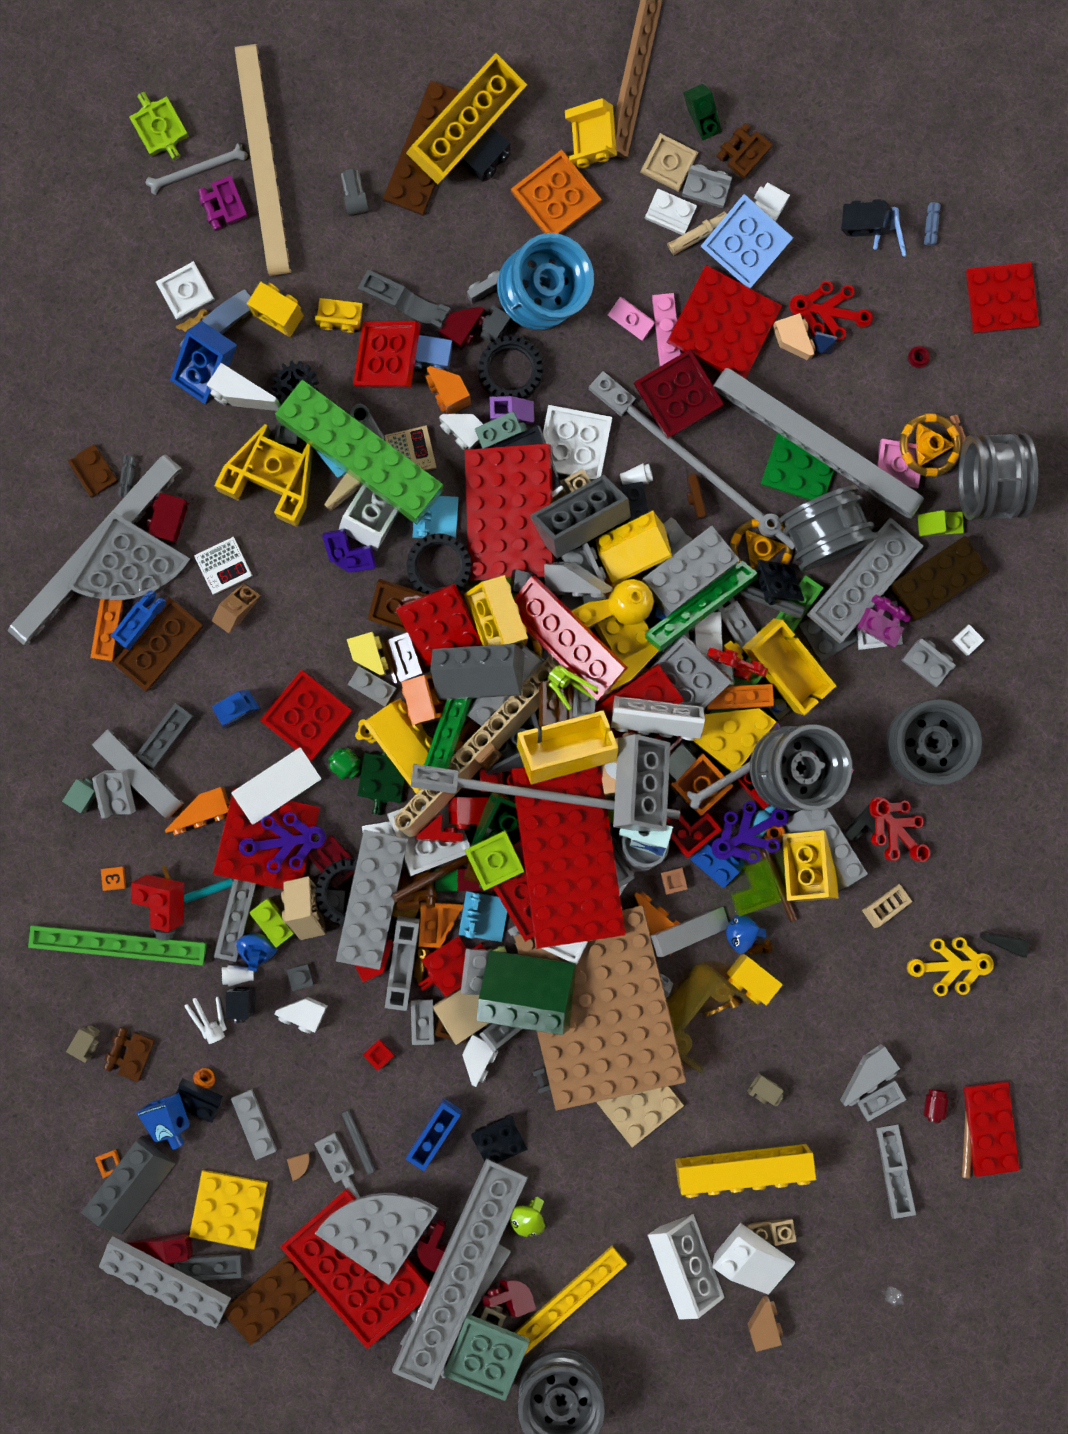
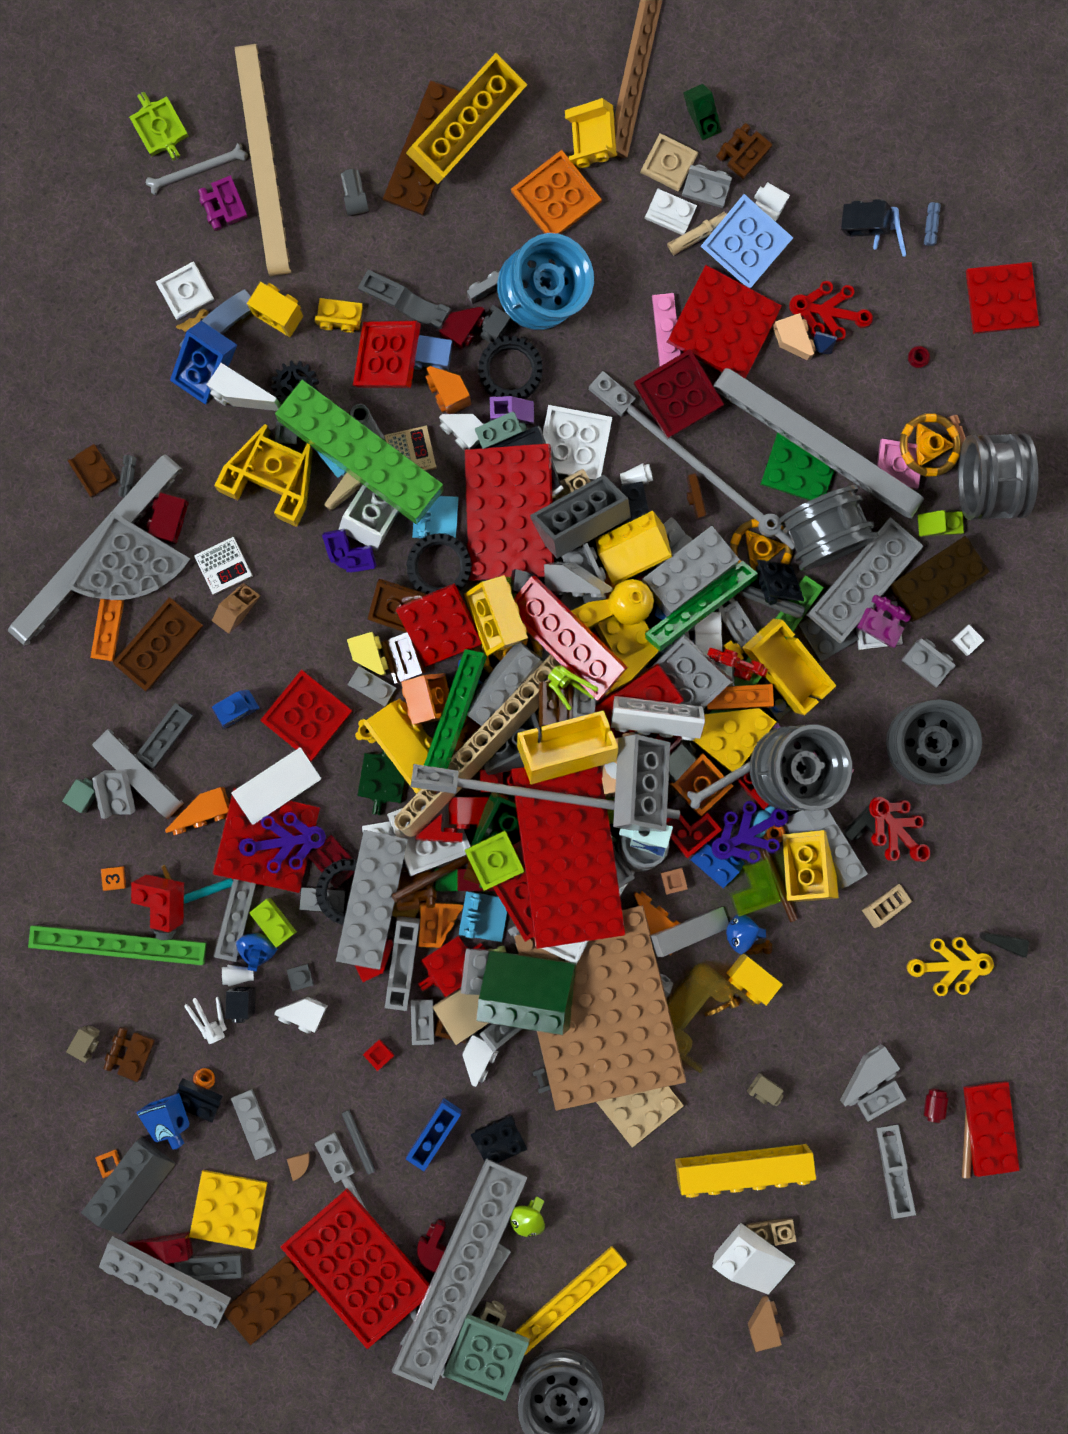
(138, 620): blue hinge -> none
(301, 909): tan brick -> none
(344, 764): green head -> none
(378, 1230): light grey plate -> none
(419, 967): pearl gold piece -> none
(478, 671): dark grey slope -> none
(487, 154): black brick -> none
(488, 756): medium nougat tile -> none
(514, 1294): dark red brick -> none
(631, 318): bright pink plate -> none
(686, 1267): white slope -> none
(893, 1296): clear plate -> none

